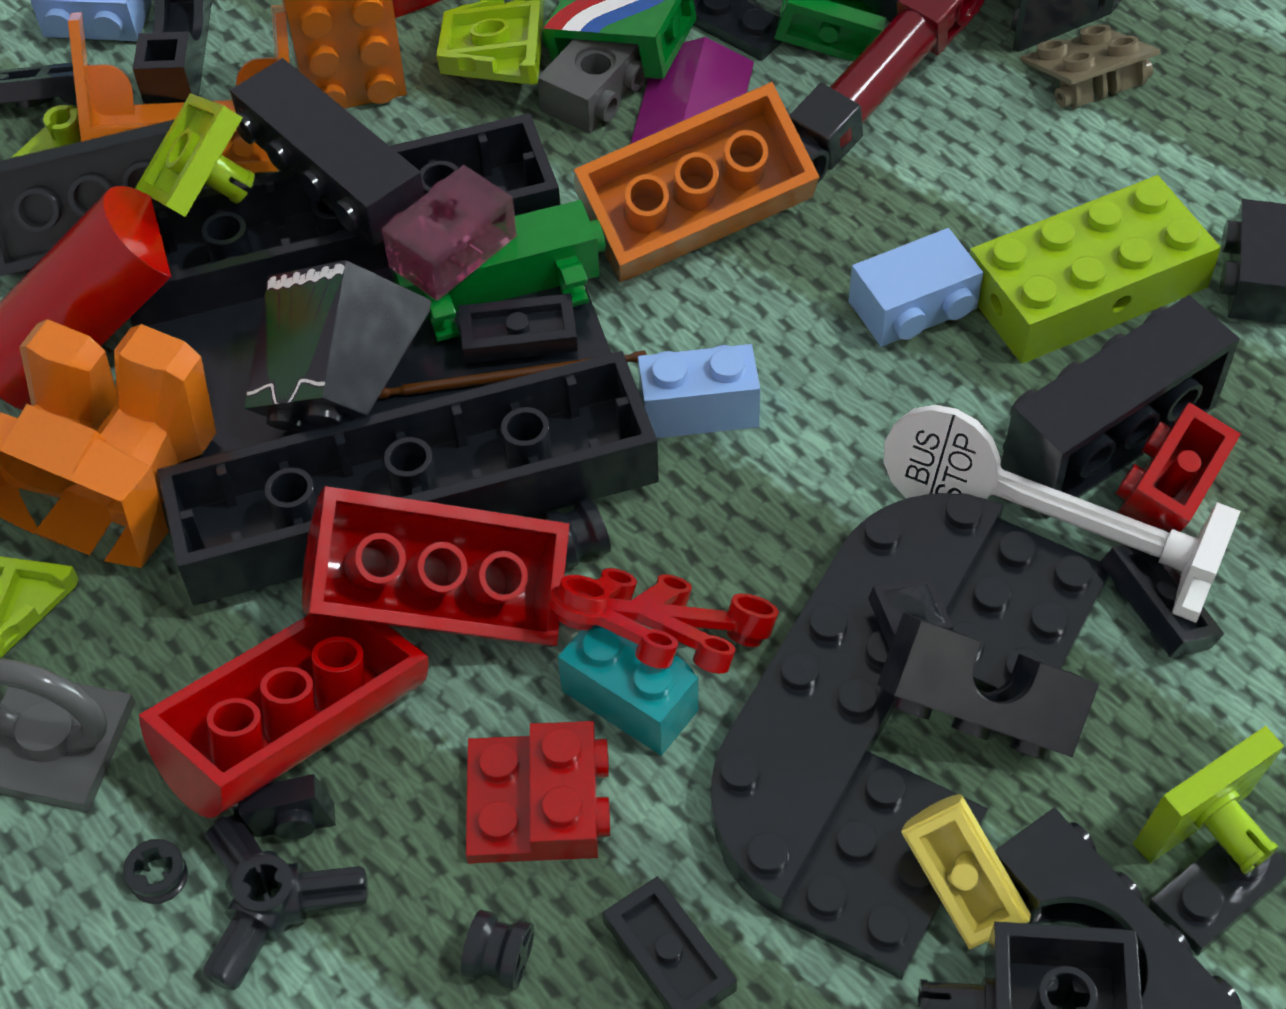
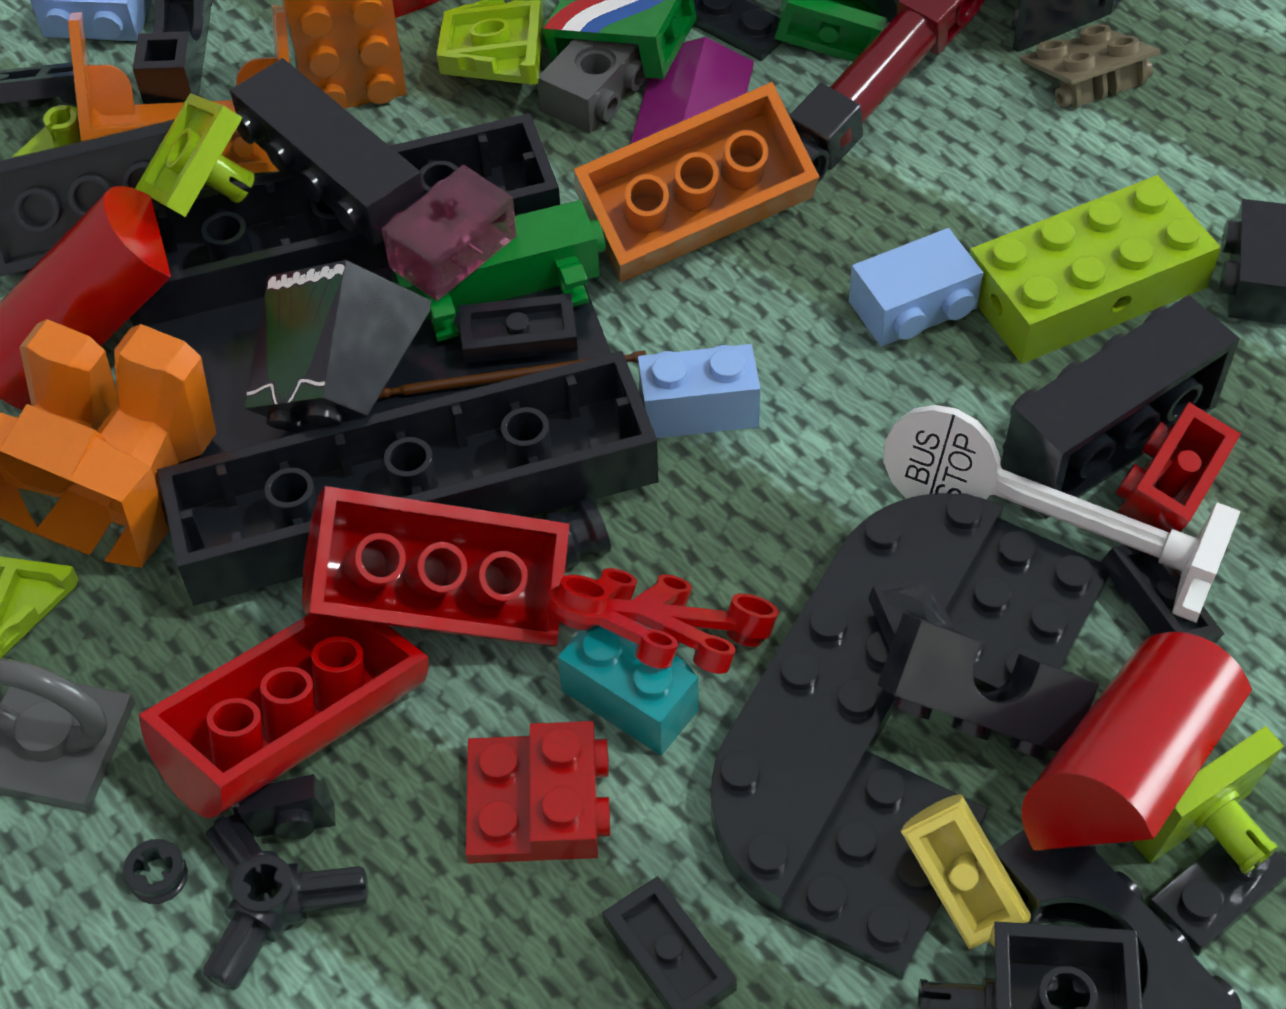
(497, 949): black wheel -> none
(1137, 745): none -> red brick

